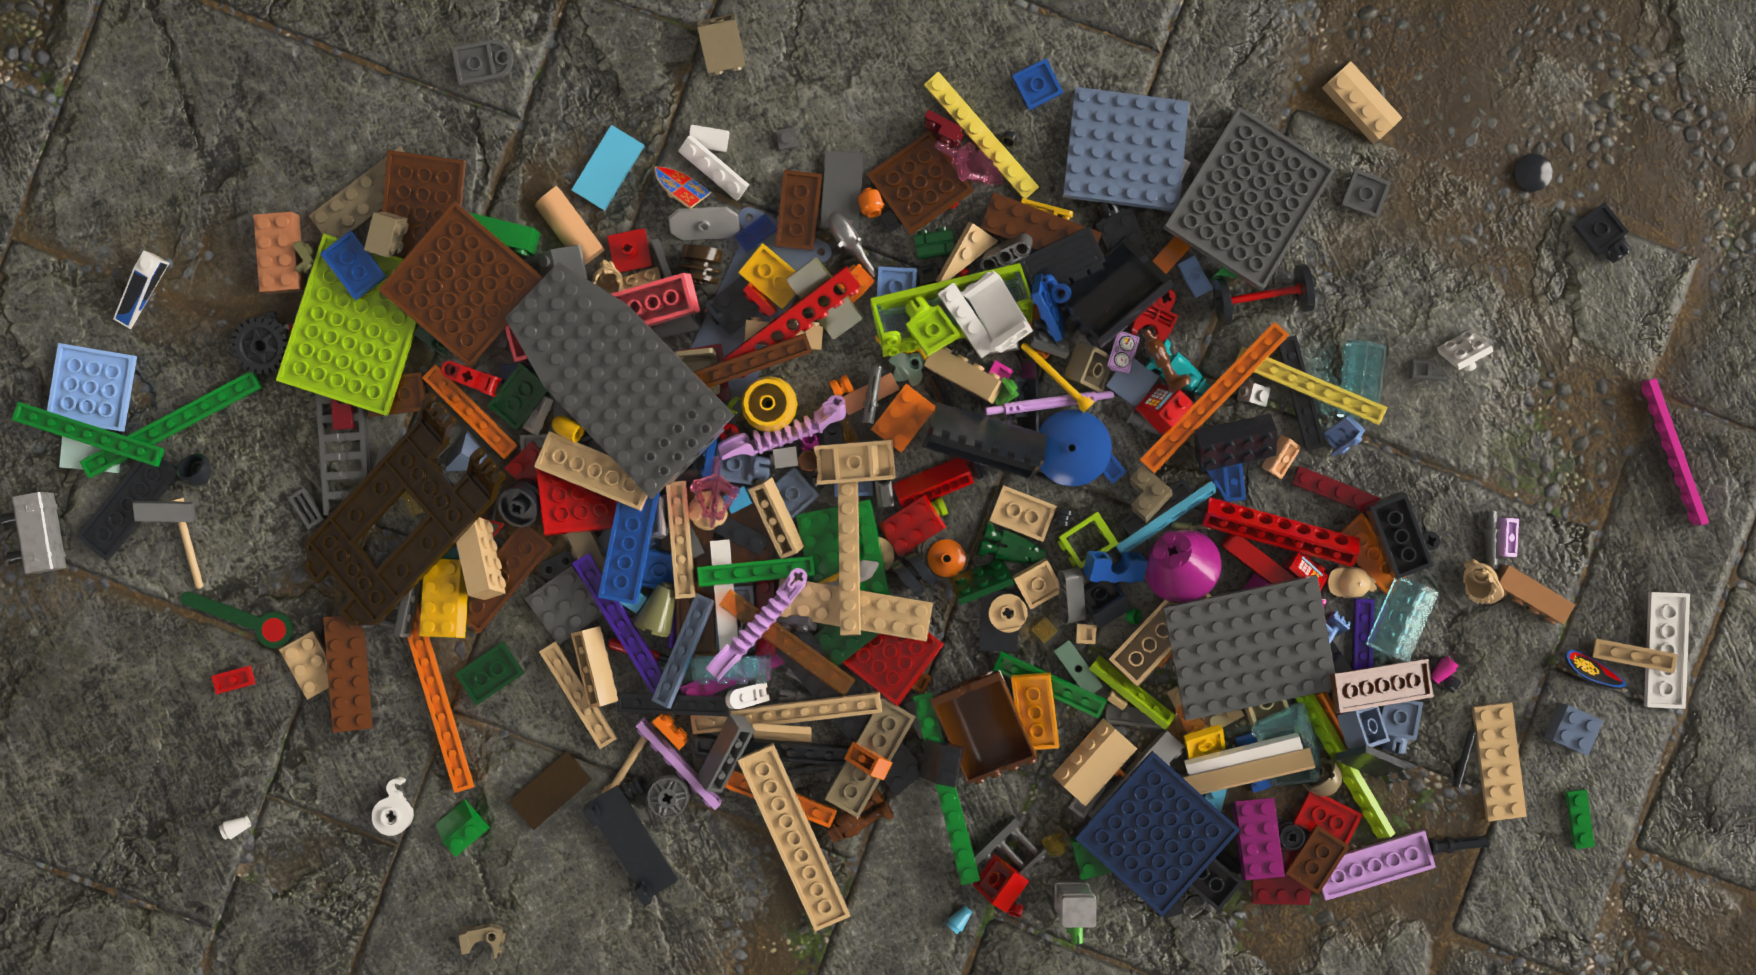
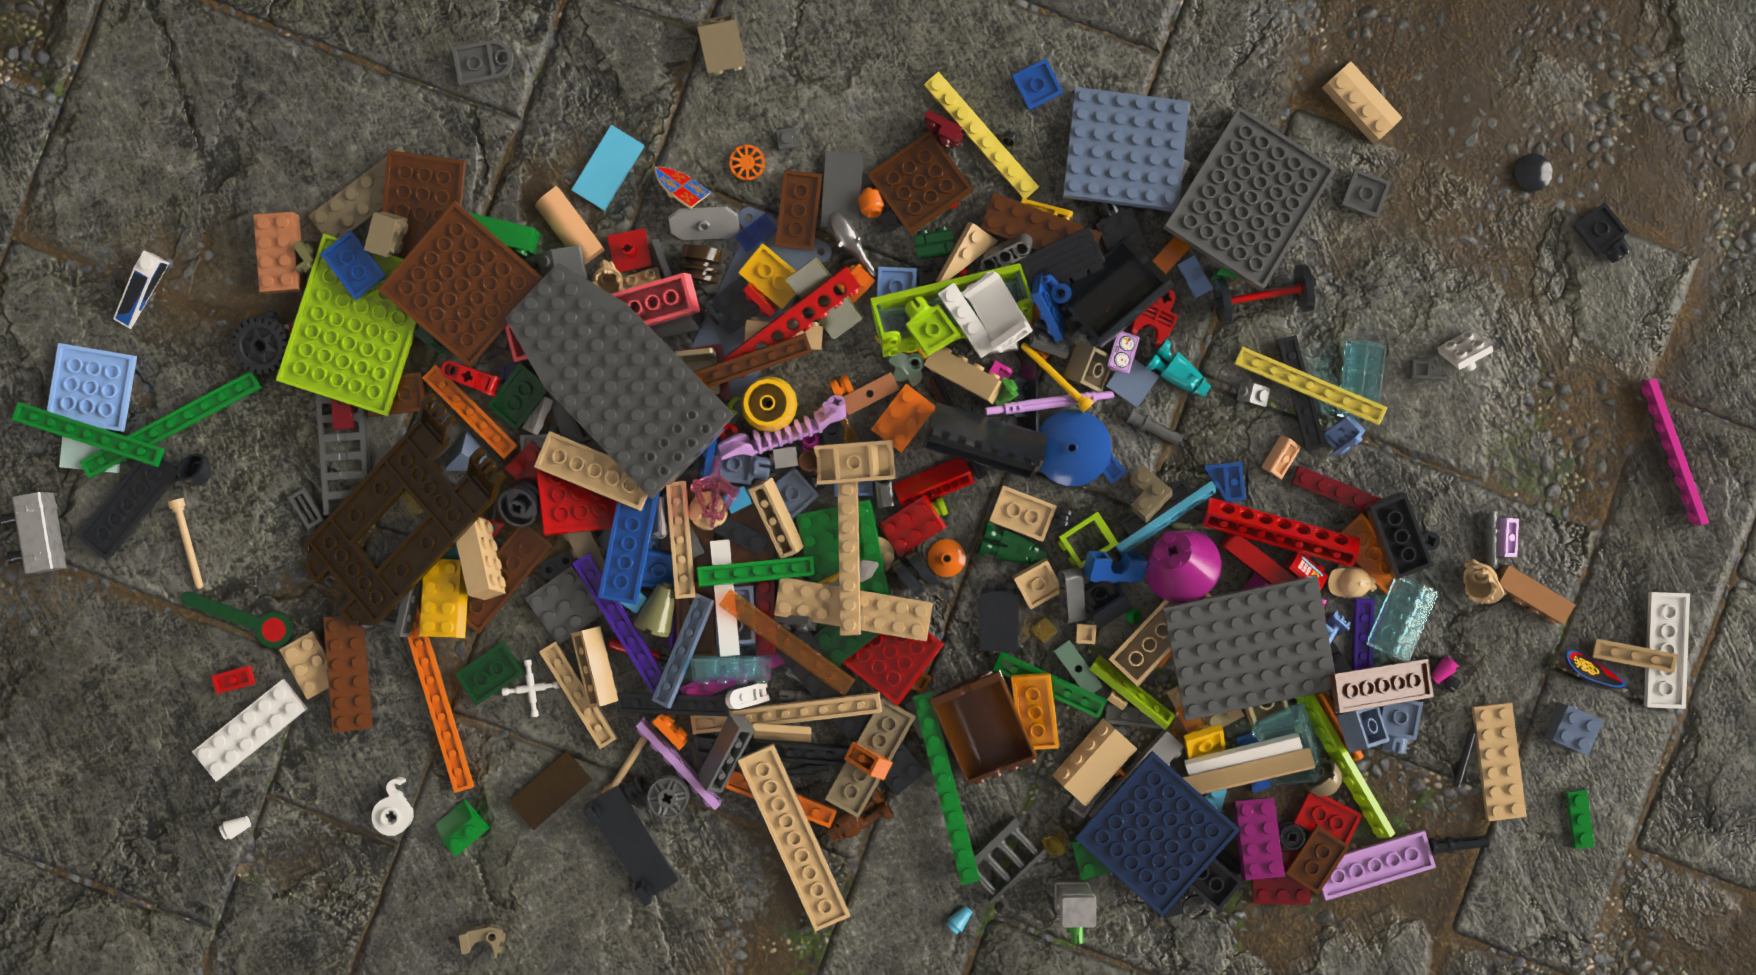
(164, 511): dark grey tile -> none
(249, 730): none -> white plate
(530, 688): none -> white piece
(567, 428): yellow cylinder -> none
(710, 138): white slope -> none
(713, 167): white plate -> none
(733, 653): lavender piece -> none
(747, 162): none -> orange wheel
(875, 373): dark grey pin -> none
(941, 762): black slope -> none
(974, 167): clear pink bar -> none
(981, 581): dark green plate -> none
(1000, 883): red slope -> none
(1001, 621): tan plate -> none
(1015, 910): red hinge -> none
(1158, 352): reddish brown piece -> none
(1163, 408): red slope -> none
(1214, 397): orange plate -> none
(1235, 442): black brick -> none
(1374, 763): black tile -> none

